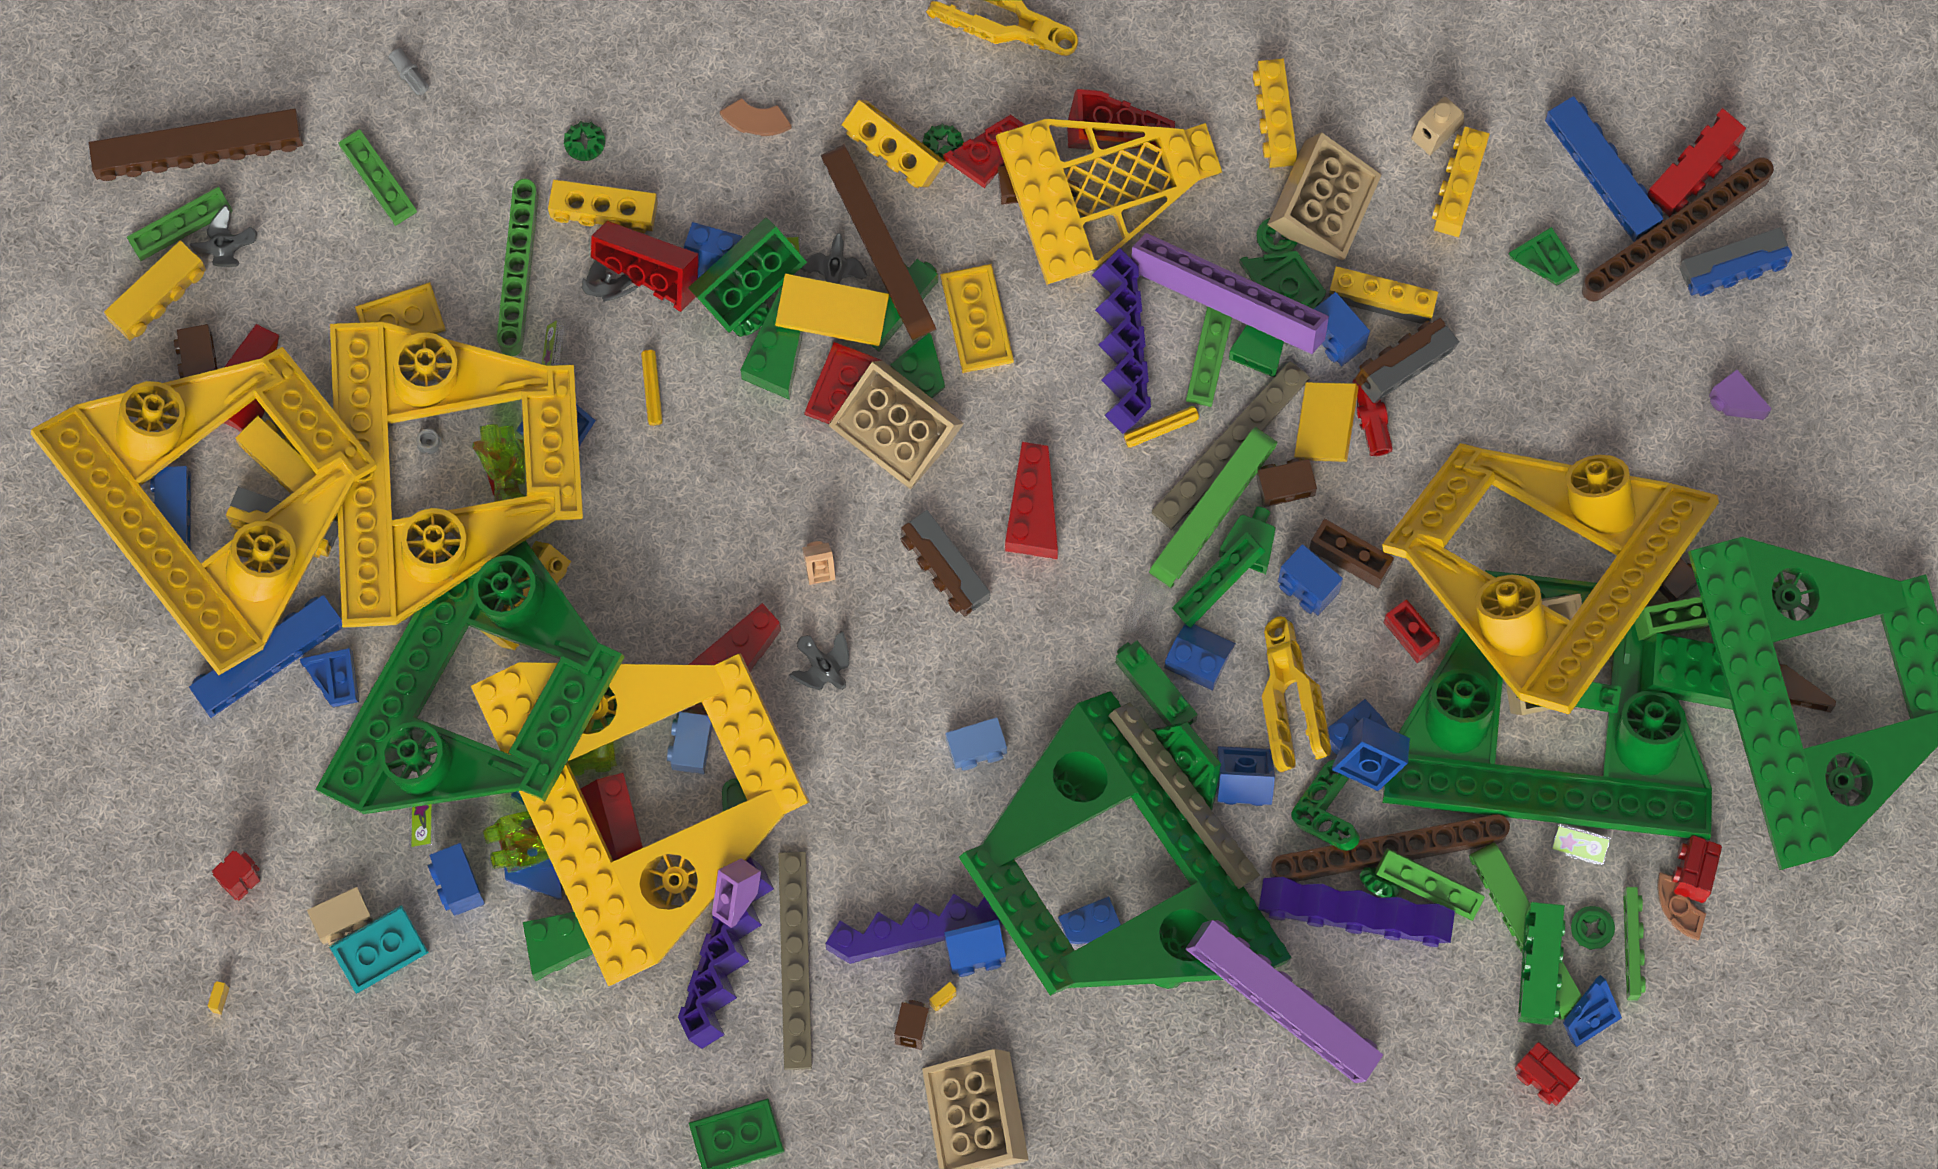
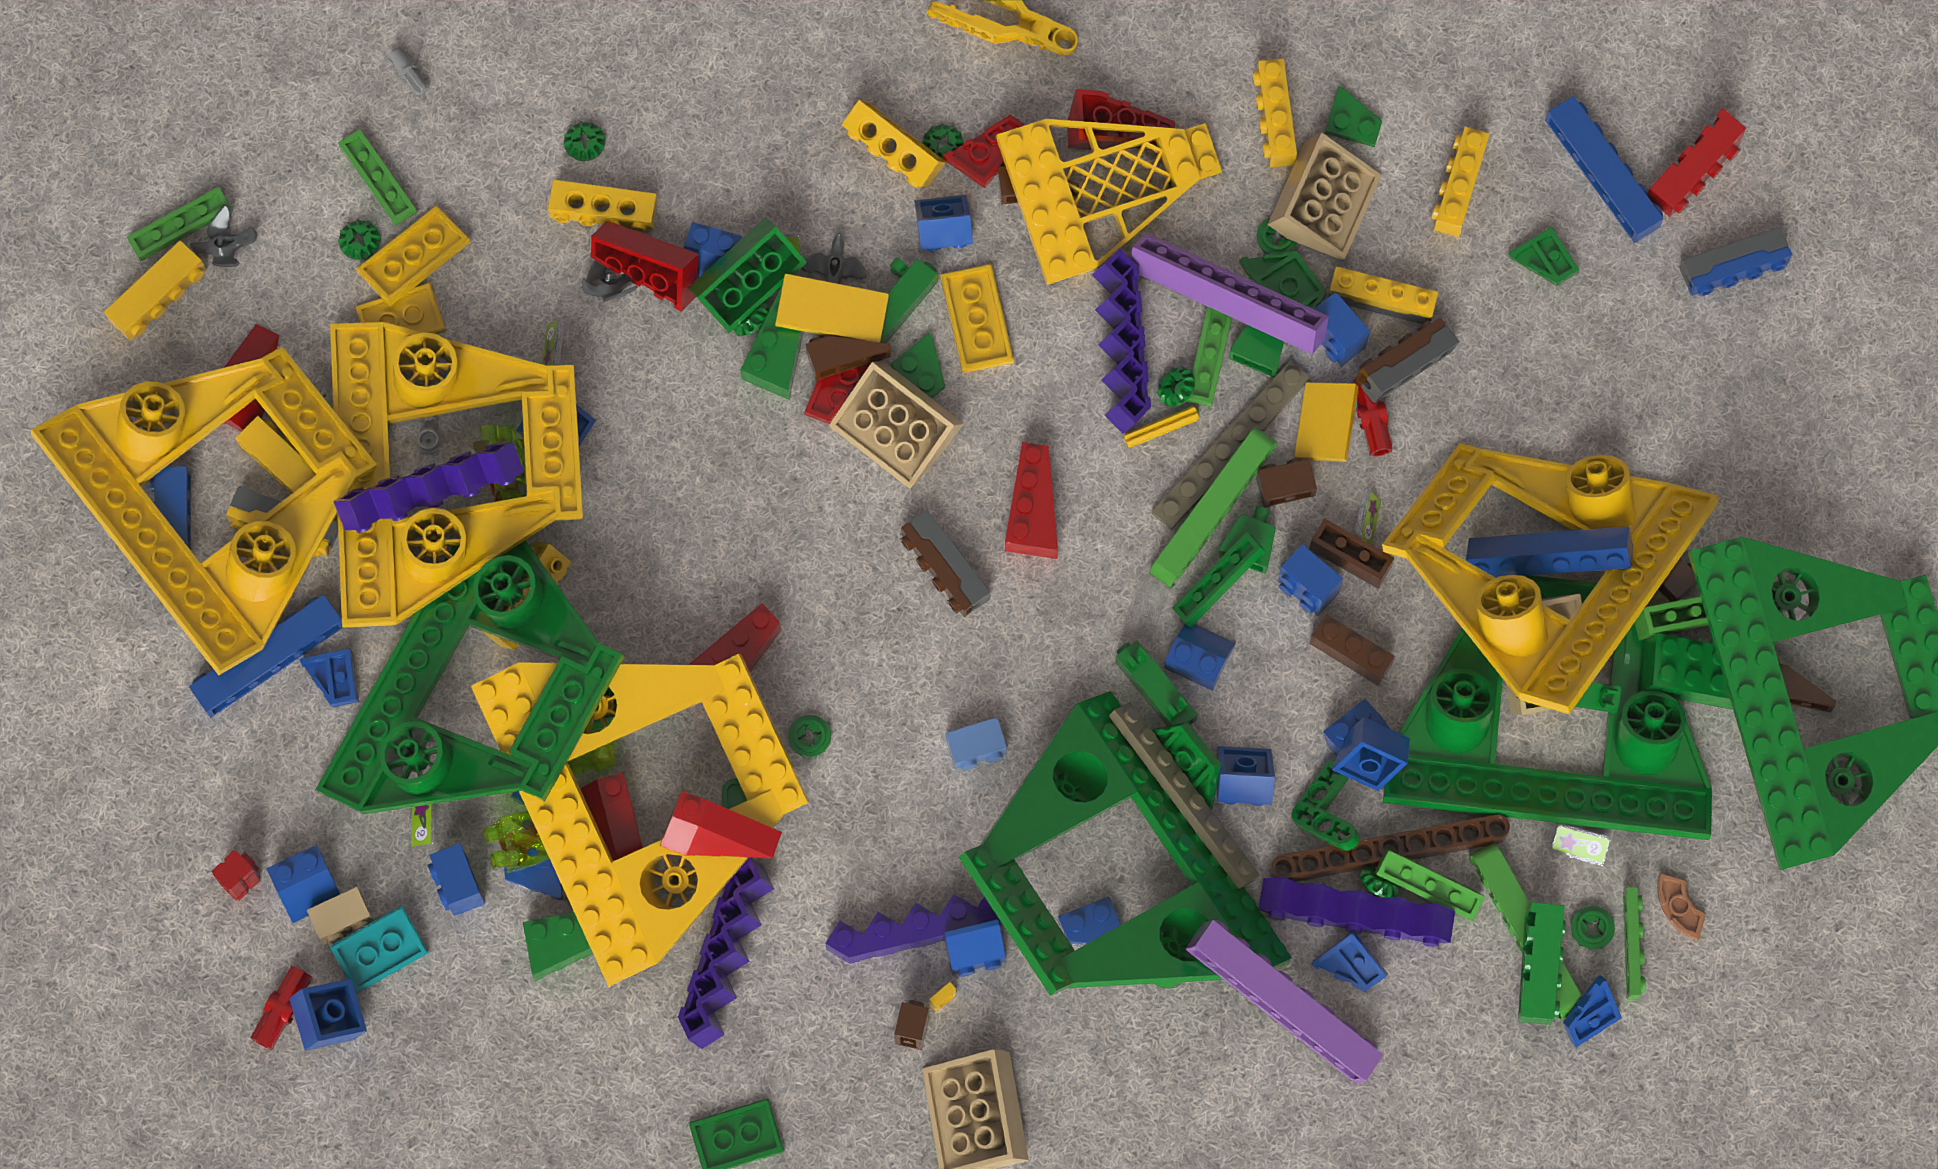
(195, 144): reddish brown brick -> none
(196, 350): reddish brown brick -> none
(218, 997): yellow tile -> none
(279, 1009): none -> red piece
(303, 882): none -> blue slope
(328, 1014): none -> blue brick
(357, 250): none -> green gear
(413, 255): none -> yellow tile
(428, 486): none -> dark purple brick
(517, 255): bright green beam -> none
(651, 387): yellow axle -> none
(691, 743): medium blue brick -> none
(715, 831): none -> red wedge
(734, 891): medium lavender slope -> none
(754, 120): nougat tile -> none
(795, 961): dark tan plate -> none
(816, 726): none -> green gear
(819, 562): light nougat slope -> none
(824, 666): dark grey animal -> none
(840, 354): none -> reddish brown slope
(878, 242): reddish brown beam -> none
(943, 222): none -> blue slope
(1182, 390): none -> green gear
(1285, 668): yellow piece -> none
(1352, 120): none -> green wing
(1352, 649): none -> reddish brown brick
(1352, 962): none -> blue wing
(1367, 516): none -> slope
(1411, 631): red brick -> none
(1441, 122): tan torso -> none
(1546, 1074): red brick -> none
(1552, 552): none -> blue brick
(1686, 221): reddish brown beam -> none
(1696, 869): red brick -> none
(1738, 398): medium lavender slope -> none

